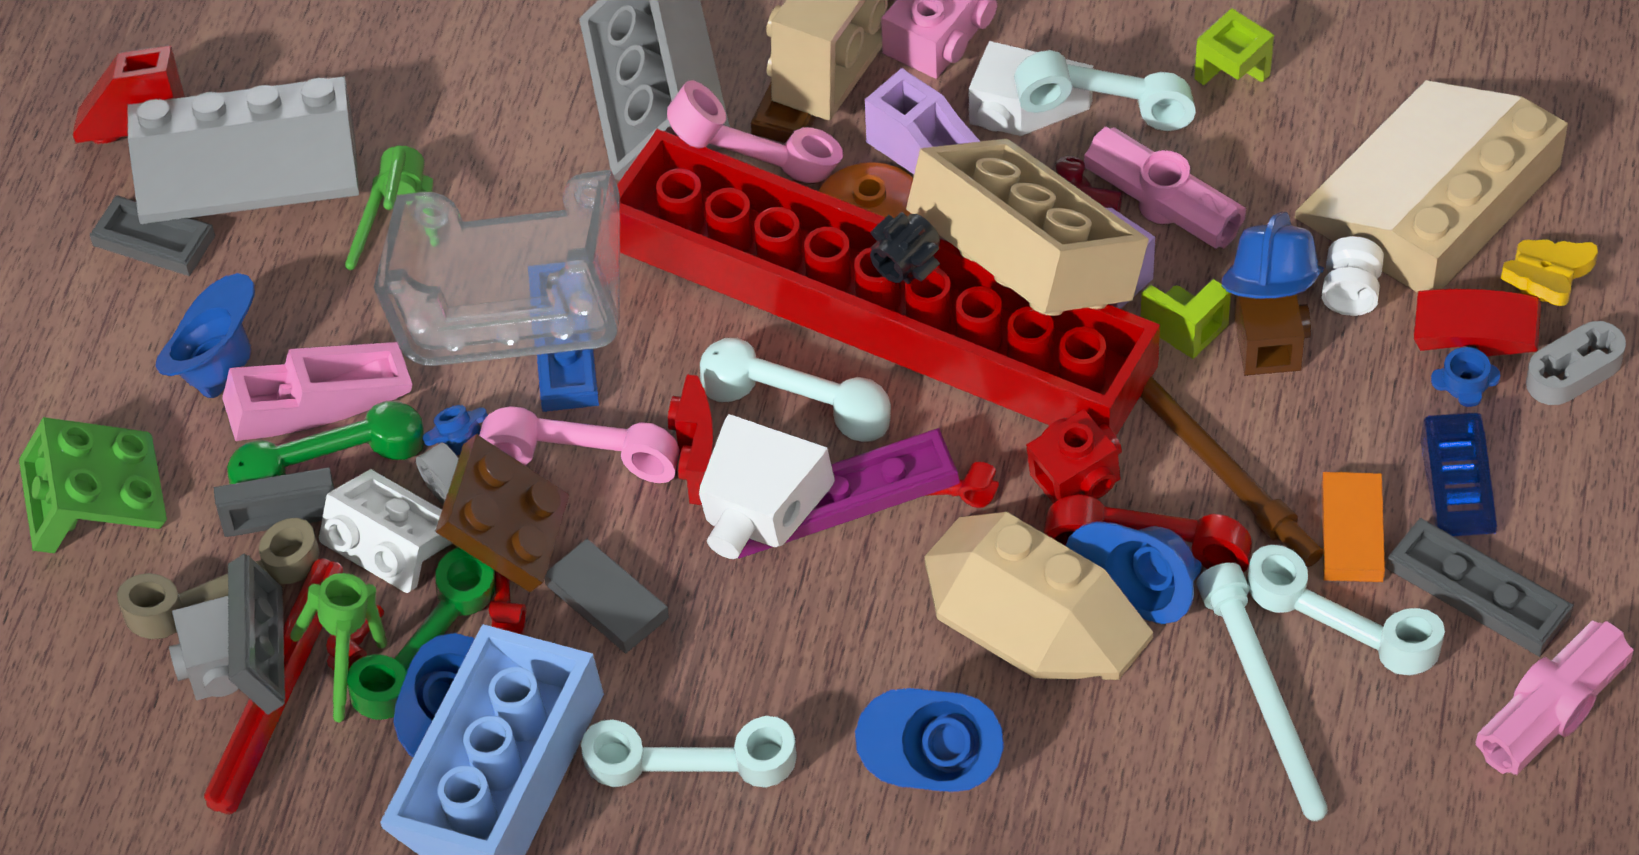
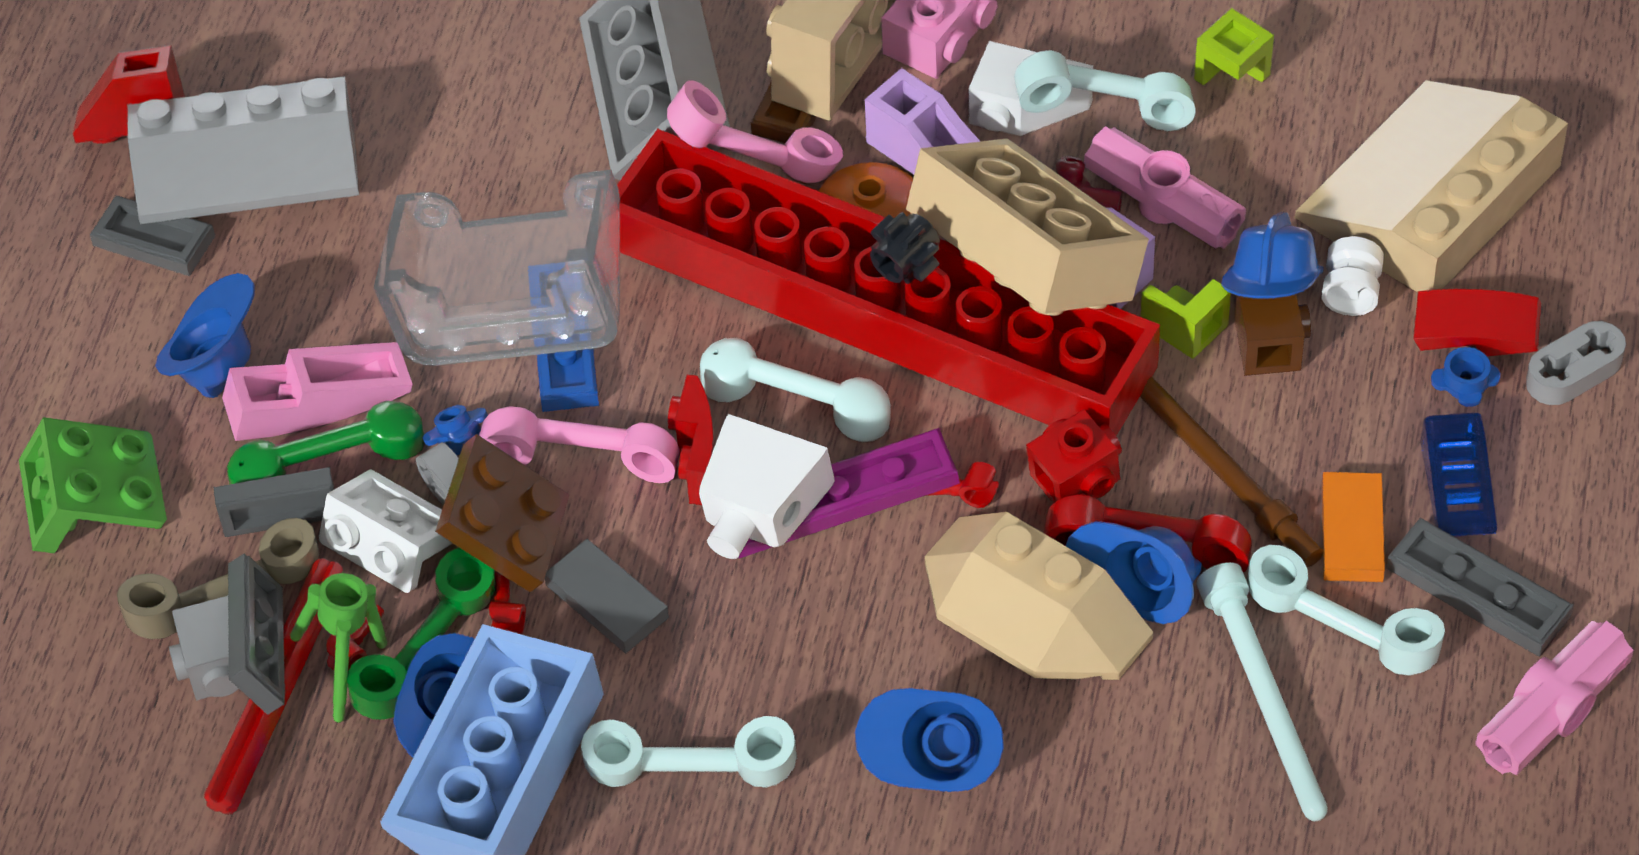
(399, 174): bright green plant -> none
(1549, 268): yellow animal -> none

